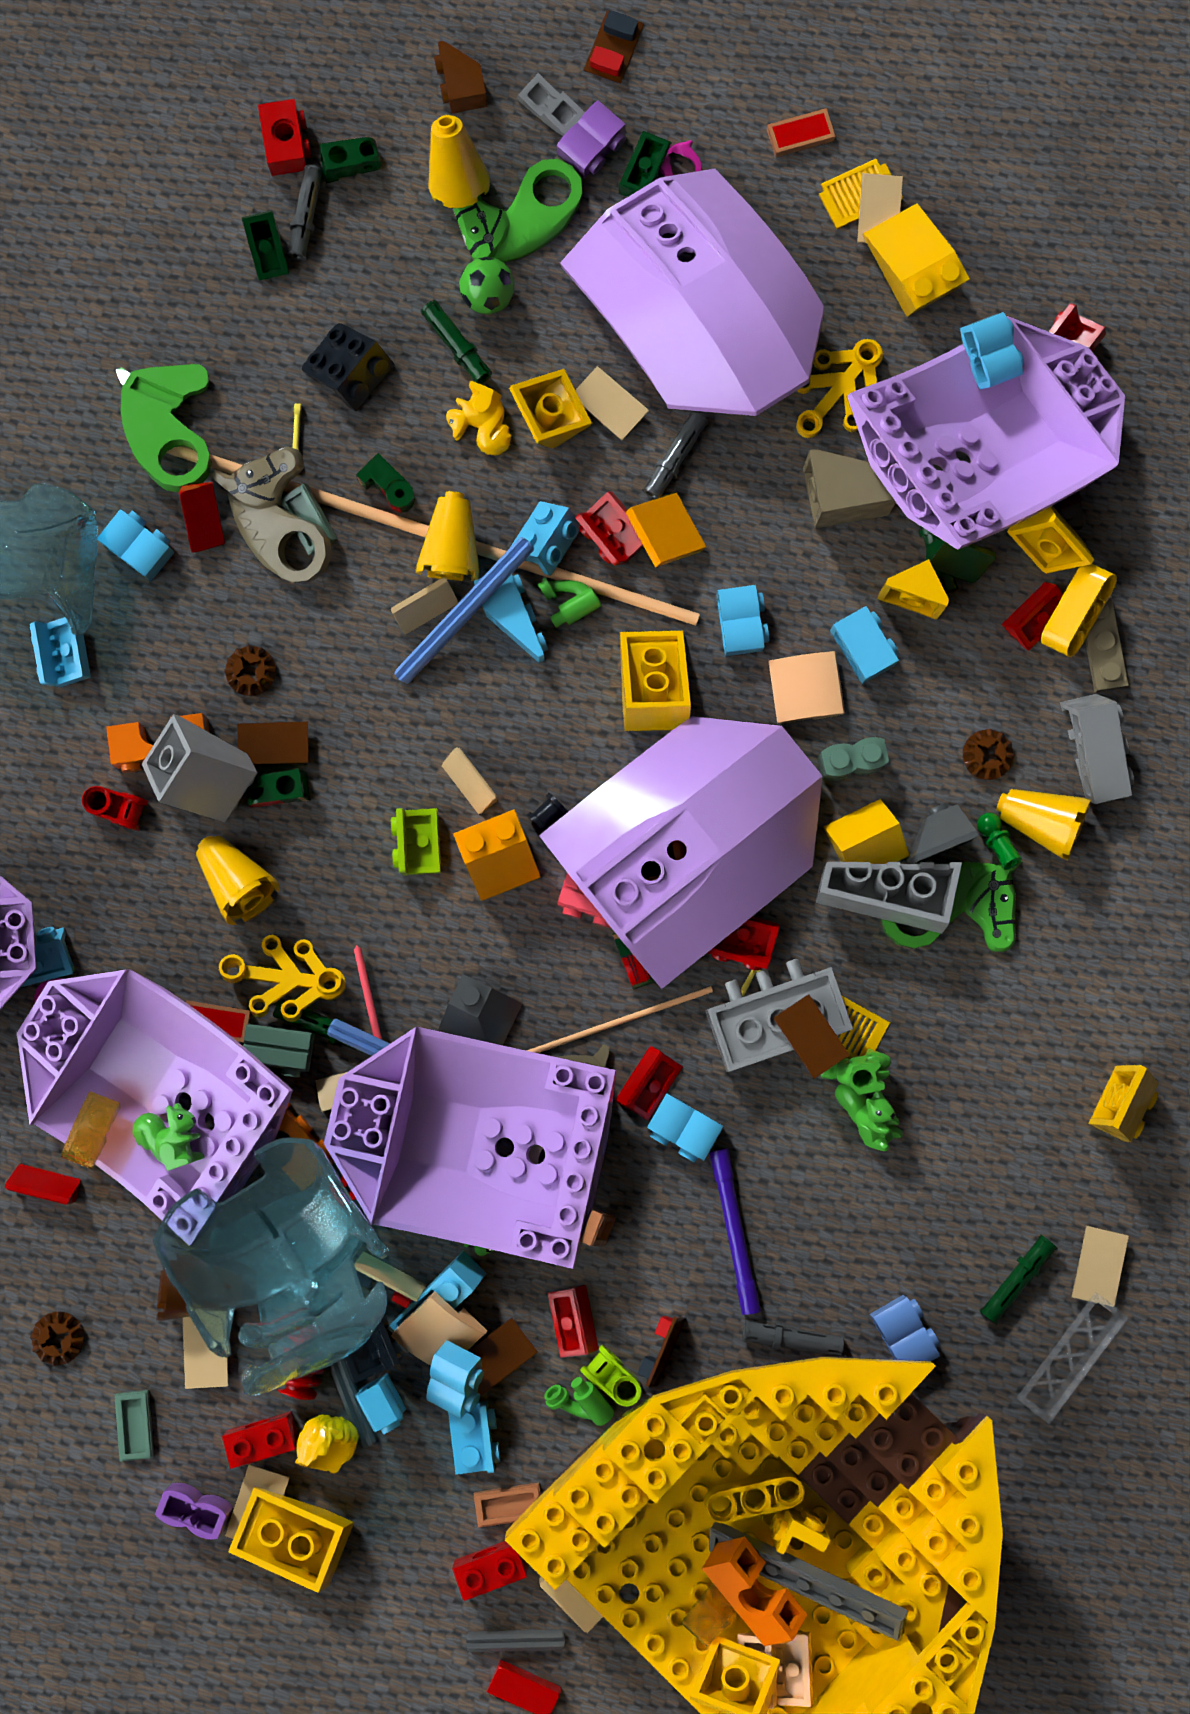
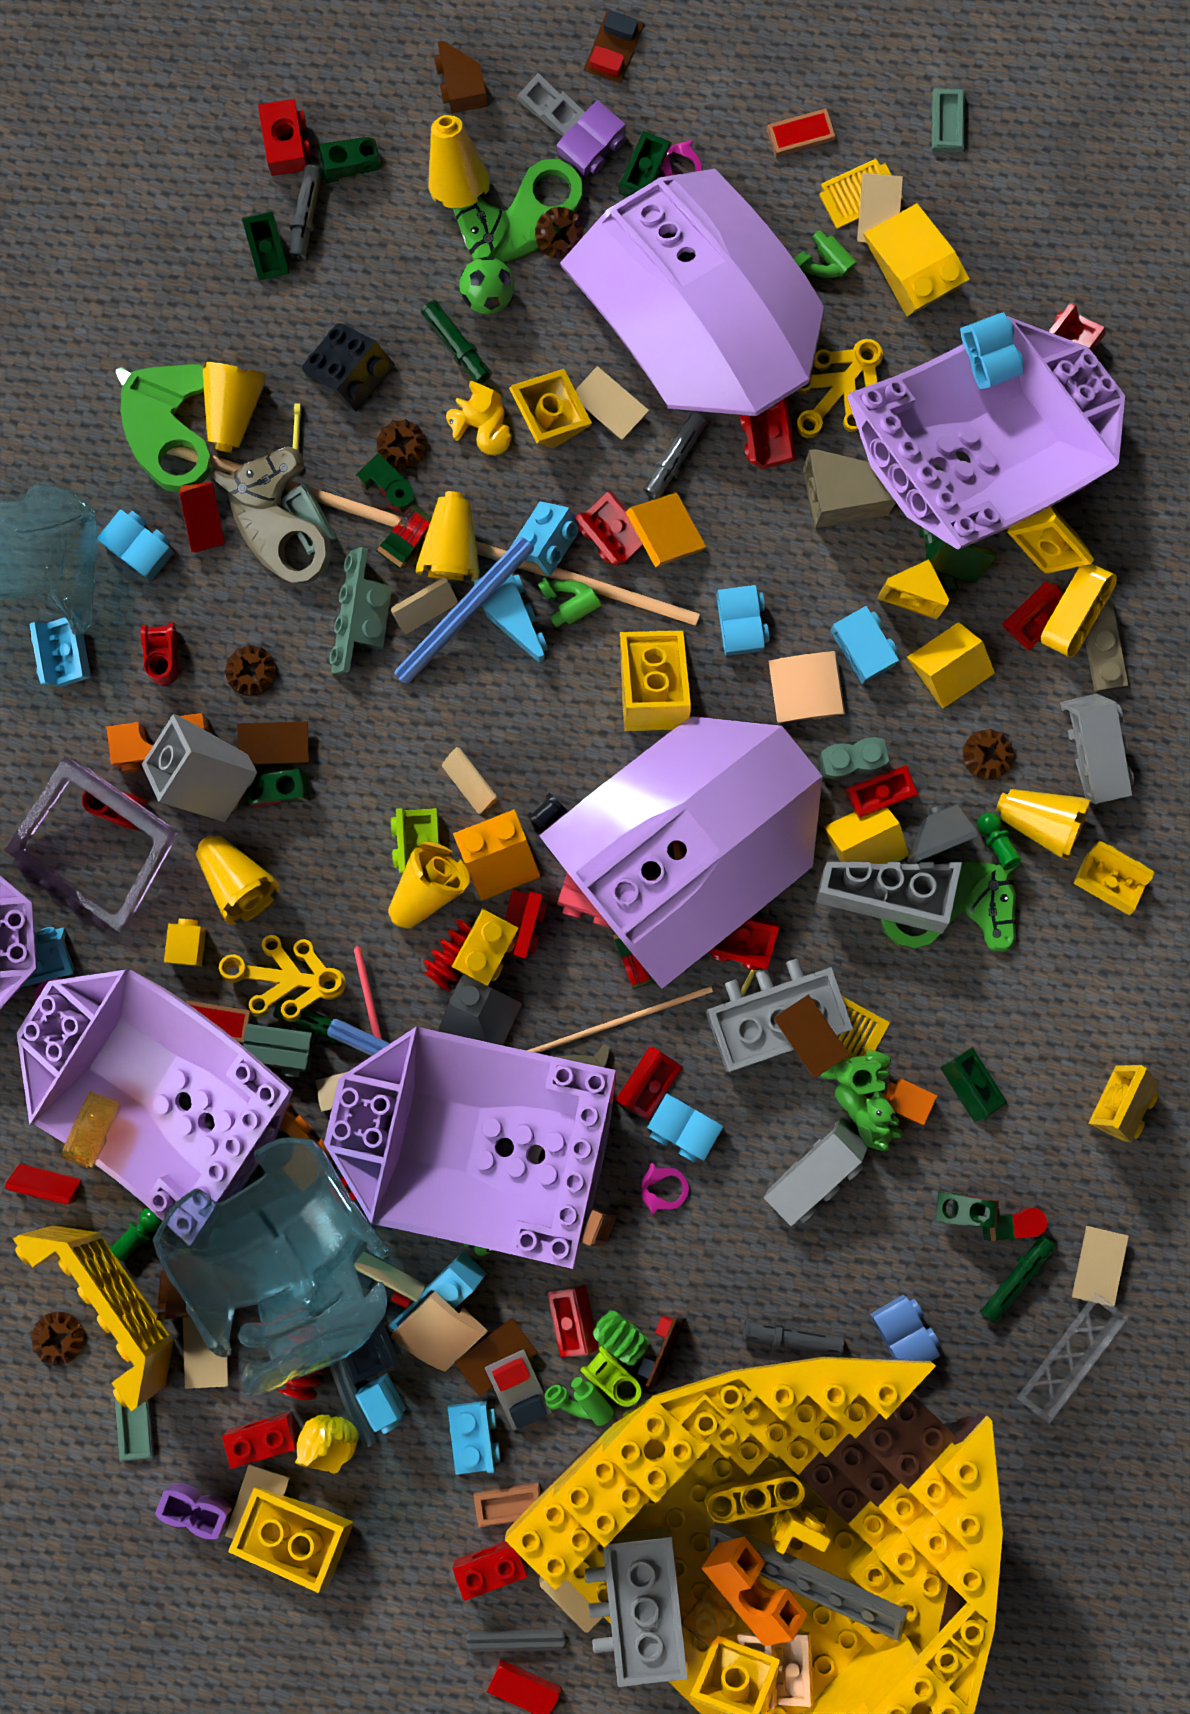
(116, 1300): none -> yellow slope
(136, 1234): none -> green pin
(160, 646): none -> red piece
(162, 834): none -> clear purple windscreen
(169, 1144): bright green animal -> none
(185, 943): none -> yellow brick
(229, 402): none -> yellow cone
(361, 614): none -> sand green bracket
(405, 536): none -> leg
(414, 449): none -> reddish brown gear
(427, 884): none -> yellow cone
(441, 969): none -> red piece
(455, 1379): medium azure brick -> none
(486, 947): none -> yellow bracket
(518, 1389): none -> piece
(524, 912): none -> red bracket
(545, 231): none -> reddish brown gear
(621, 1337): none -> bright green gear
(641, 1607): none -> light grey piece
(654, 1175): none -> dark pink piece
(745, 1284): dark purple piece -> none
(769, 436): none -> red bracket
(817, 1174): none -> light grey wedge
(833, 253): none -> bright green plant
(881, 791): none -> red slope
(909, 1100): none -> orange brick
(948, 120): none -> sand green tile
(952, 664): none -> yellow slope
(967, 1210): none -> dark green leg
(973, 1085): none -> dark green slope
(1022, 1224): none -> leg
(1113, 877): none -> yellow bracket

